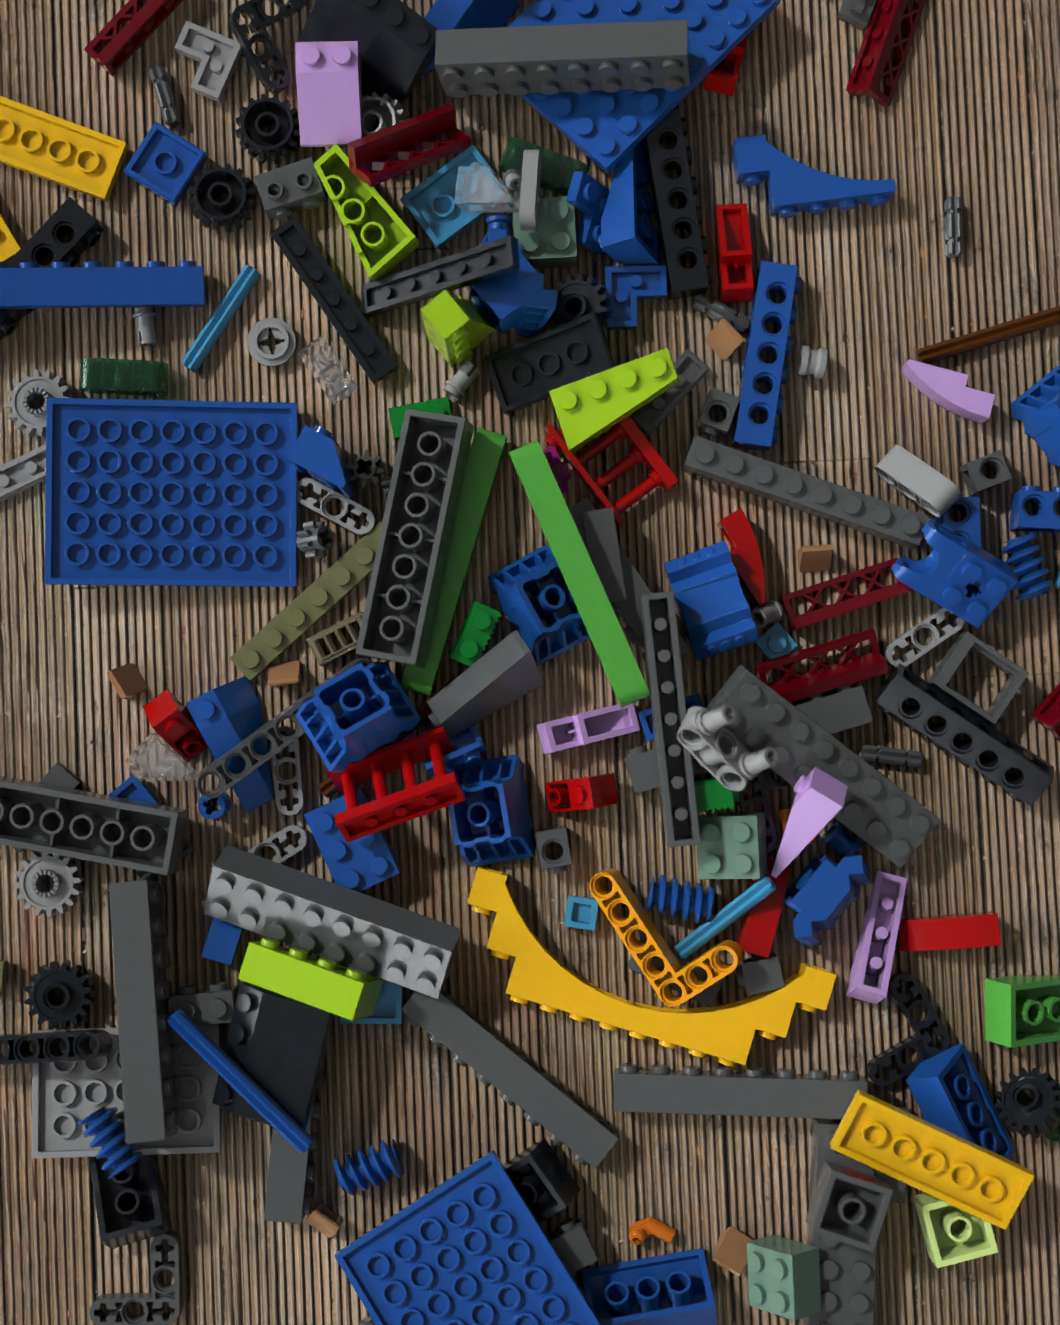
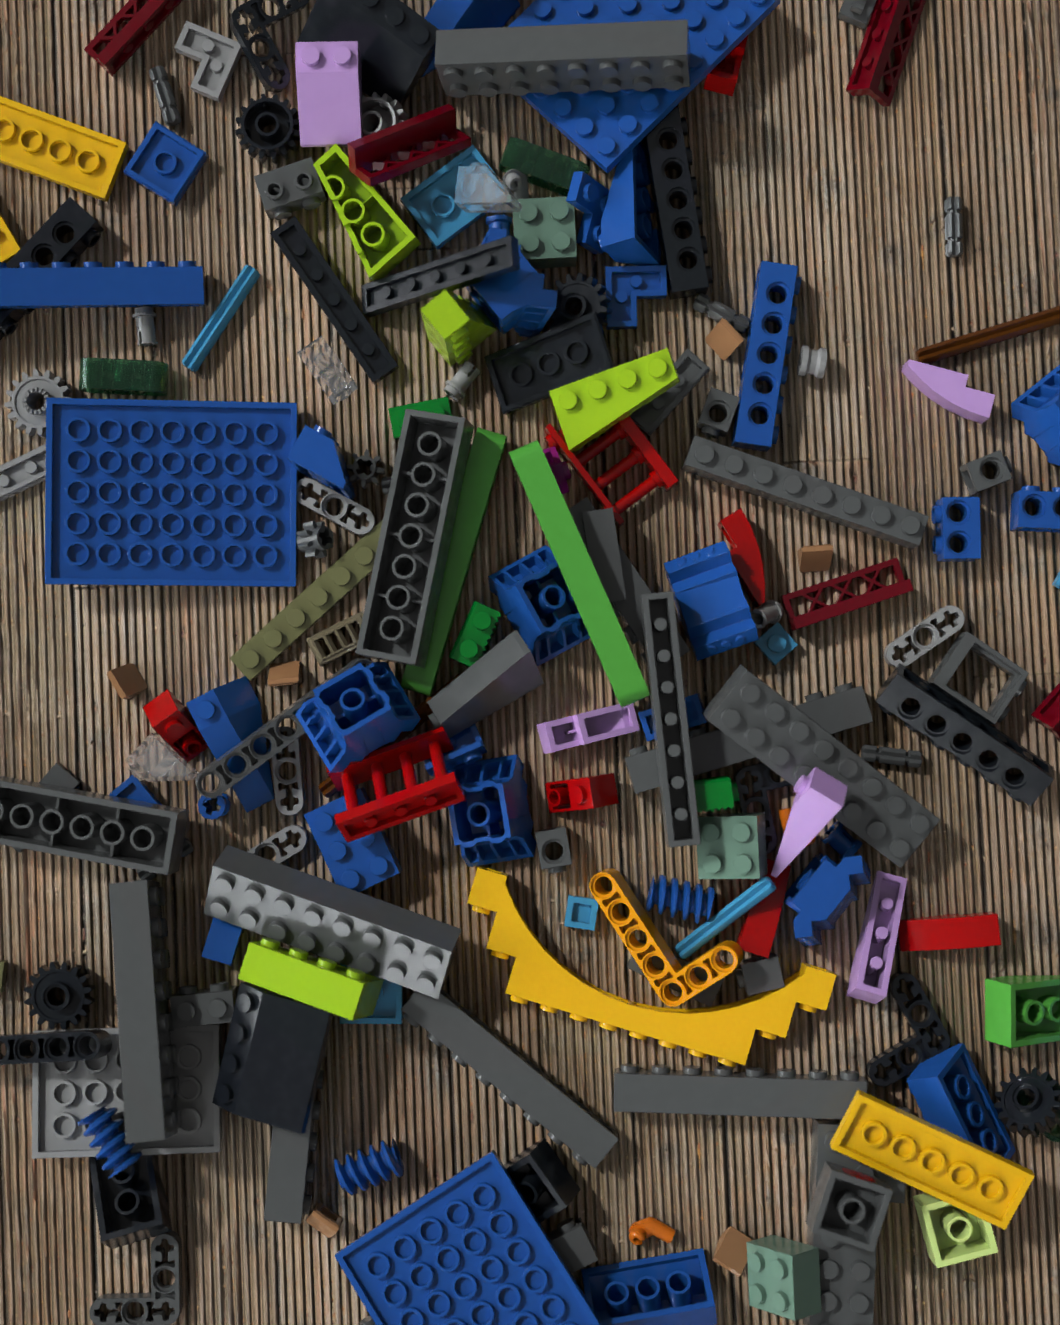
(37, 894): light grey gear -> none
(210, 186): black gear -> none
(240, 1081): blue axle -> none
(260, 333): light grey gear -> none
(530, 189): light grey beam -> none
(719, 750): light grey piece -> none
(734, 253): red slope -> none
(797, 187): blue arch -> none
(828, 676): dark red fence -> none
(918, 481): light grey beam -> none
(957, 575): blue brick -> none
(1027, 566): blue piece -> none

